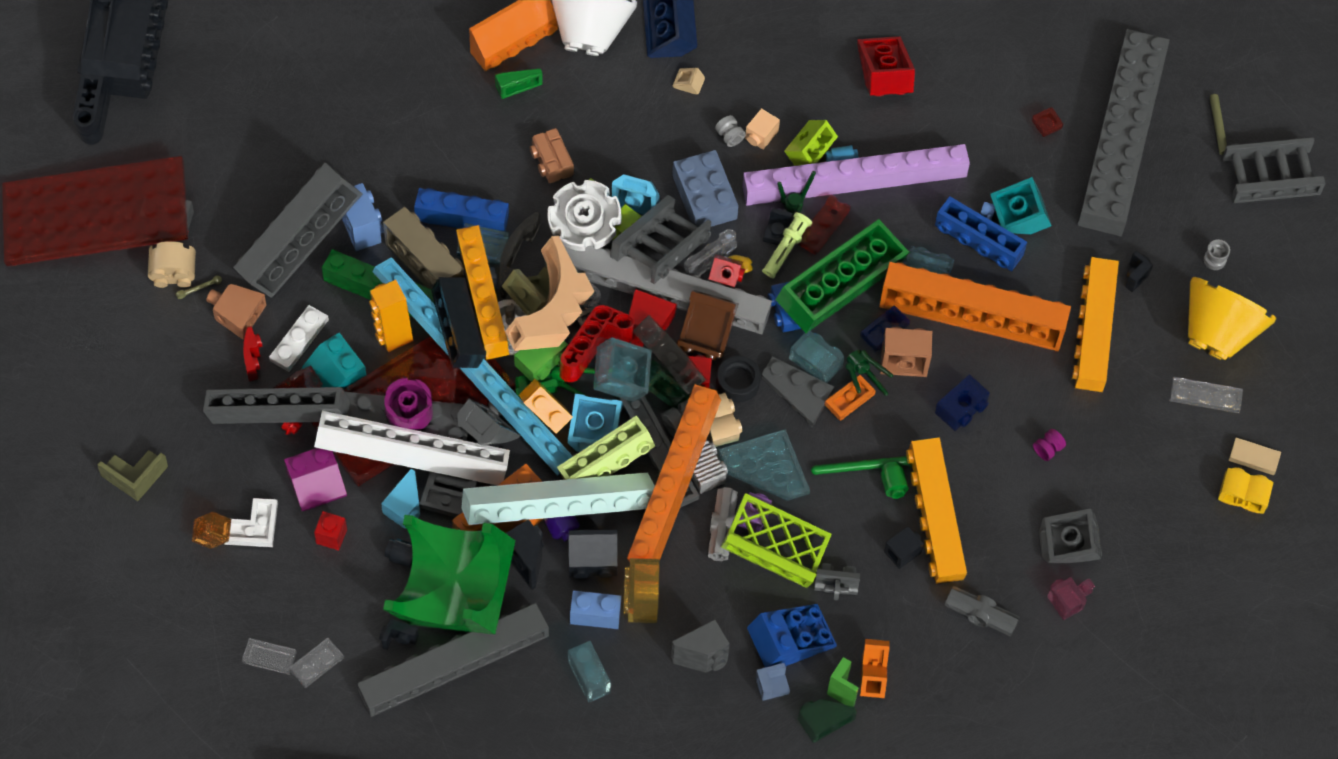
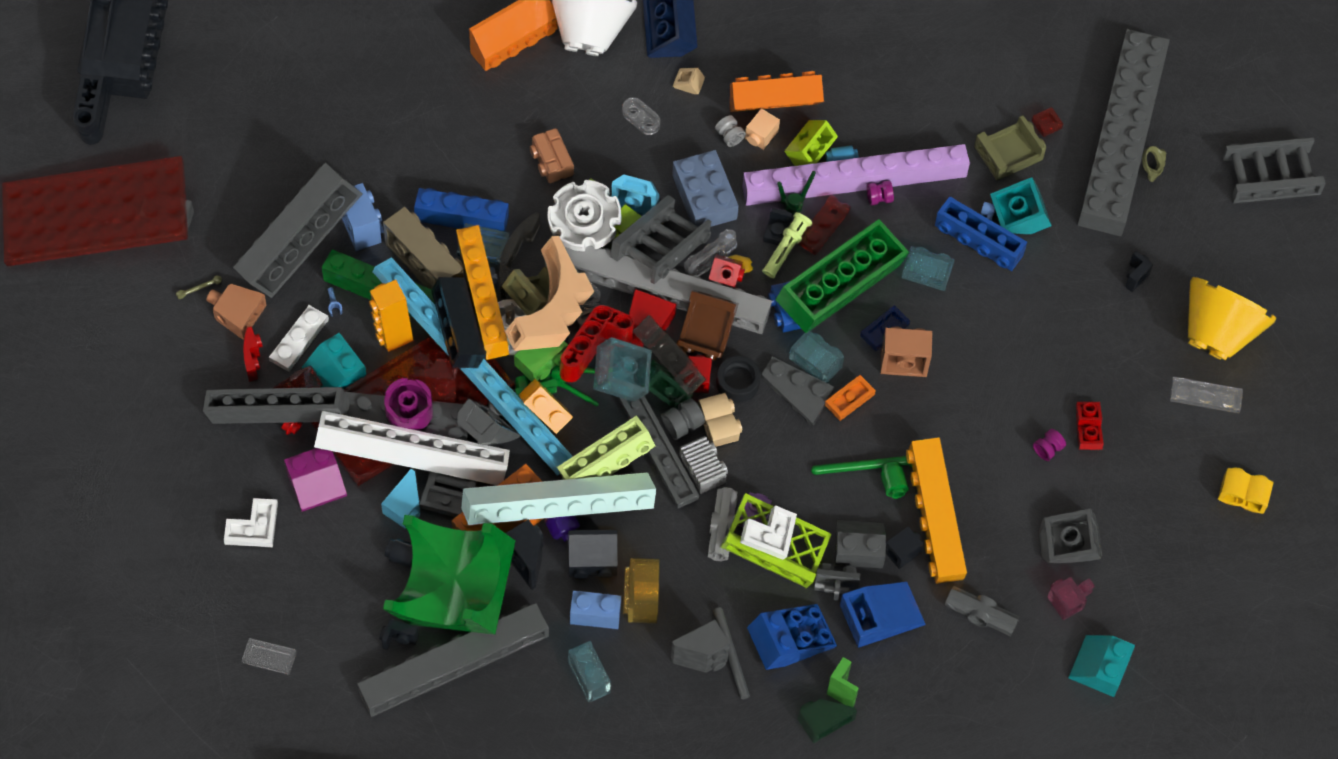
(136, 479): olive panel -> none
(171, 264): tan brick -> none
(211, 530): clear orange brick -> none
(316, 662): clear plate -> none
(330, 530): red brick -> none
(333, 302): none -> medium blue hand
(517, 81): green slope -> none
(592, 420): medium azure slope -> none
(643, 116): none -> clear plate
(675, 474): orange brick -> none
(732, 656): none -> dark grey bar
(768, 465): clear light blue plate -> none
(770, 538): none -> white plate
(772, 681): sand blue panel -> none
(776, 93): none -> orange slope
(859, 363): dark green plant -> none
(860, 544): none -> dark grey slope
(874, 668): orange brick -> none
(880, 193): none -> magenta wheel
(880, 612): none -> blue slope
(886, 66): red slope -> none
(966, 391): clear blue brick -> none
(975, 306): orange brick -> none
(1010, 148): none -> olive panel
(1089, 425): none -> red slope
(1096, 324): light orange brick -> none
(1102, 663): none -> teal slope
(1160, 156): none -> olive piece
(1216, 254): light grey wheel -> none
(1218, 123): olive bar -> none
(1254, 456): tan tile -> none

